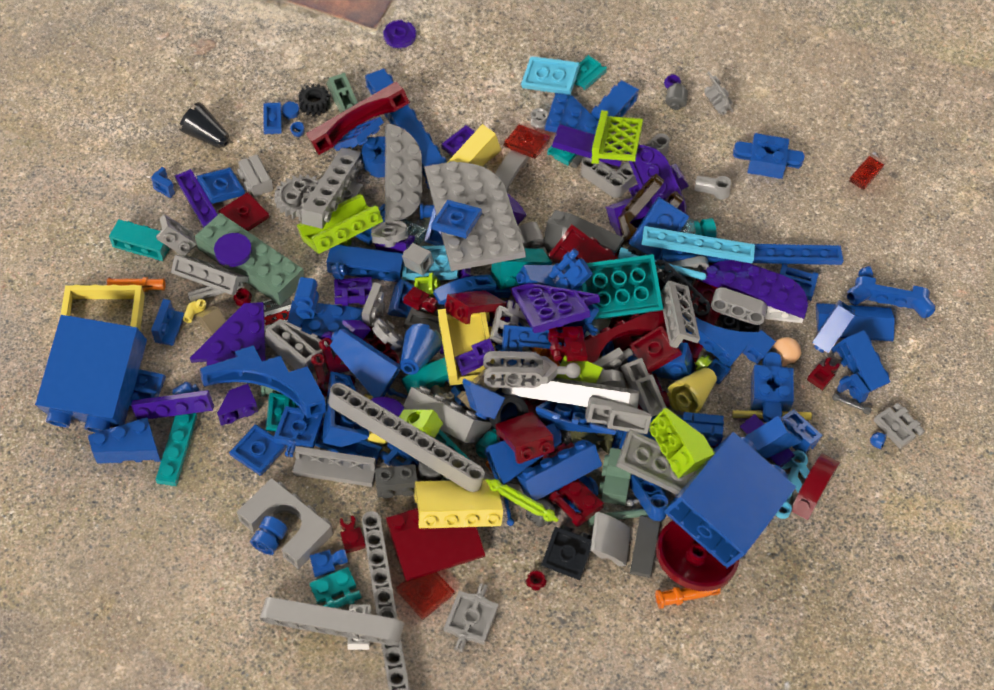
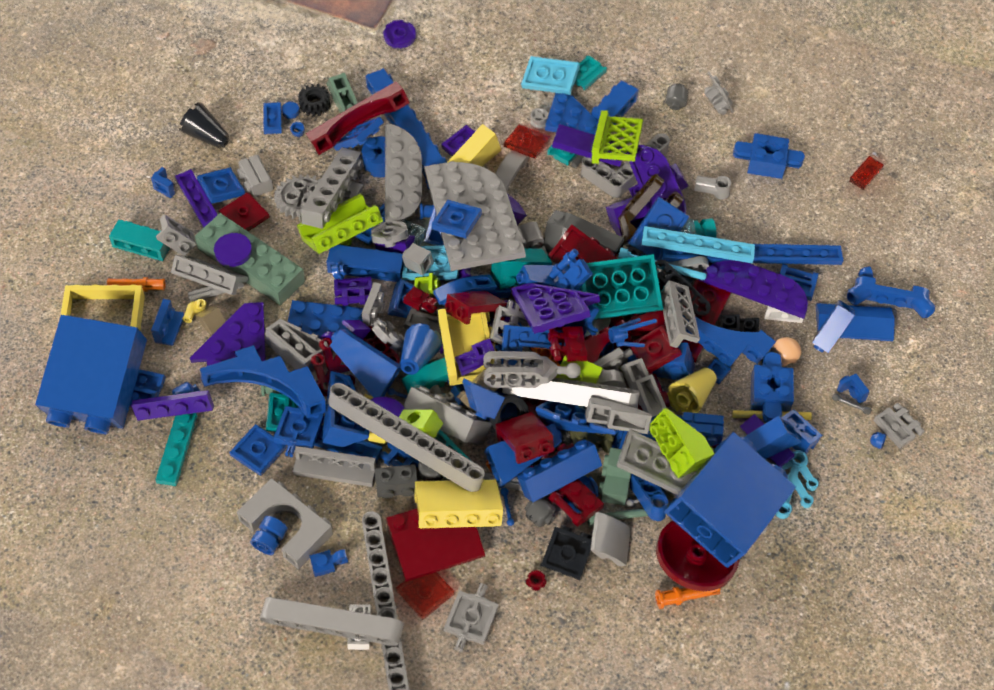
(125, 443): blue wedge -> none
(237, 404): dark purple slope -> none
(242, 293): dark red plate -> none
(274, 312): sticker -> none
(306, 298): blue brick -> none
(334, 585): teal plate -> none
(351, 536): dark red plate -> none
(488, 439): teal brick -> none
(522, 500): lime wheel -> none
(620, 333): none -> blue plant
(644, 547): dark grey tile -> none
(670, 80): dark purple plate -> none
(703, 362): lime plate -> none
(739, 306): light grey beam -> none
(814, 486): dark red arch -> none
(822, 376): dark red plate -> none
(862, 360): blue wedge -> none

